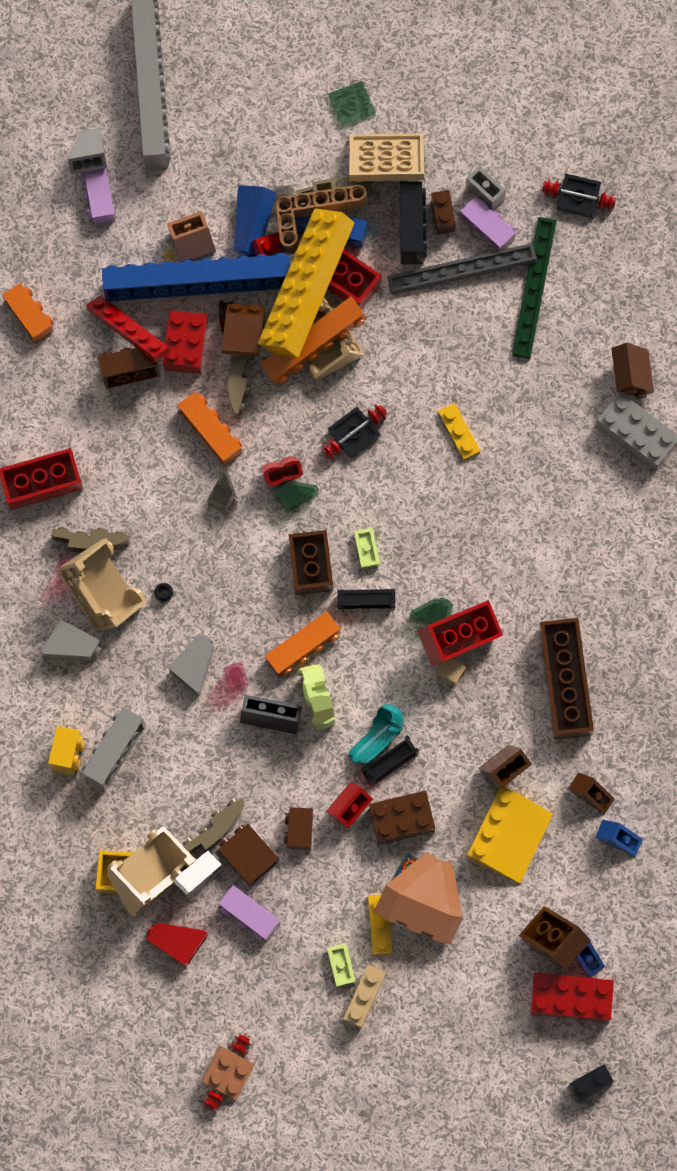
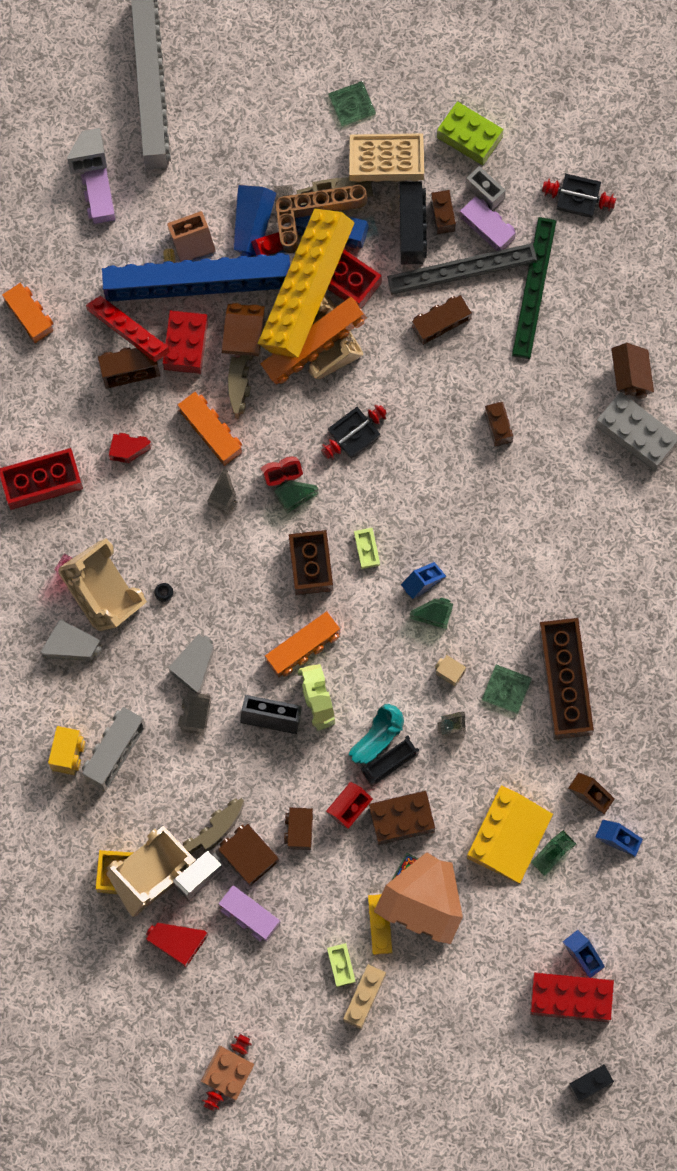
(81, 541): dark tan slope -> none
(128, 448): none -> red slope
(195, 714): none -> clear smoke brick
(222, 313): dark brown bar -> none
(236, 675): clear pink brick -> none
(366, 599): black container -> none
(422, 580): none -> blue slope
(441, 319): none -> reddish brown brick
(452, 726): none -> clear smoke slope
(459, 431): yellow plate -> none
(460, 632): red brick -> none
(470, 133): none -> lime brick
(498, 424): none -> reddish brown brick
(505, 766): reddish brown brick -> none
(506, 689): none -> clear green tile
(553, 852): none -> clear green slope
(554, 937): reddish brown brick -> none

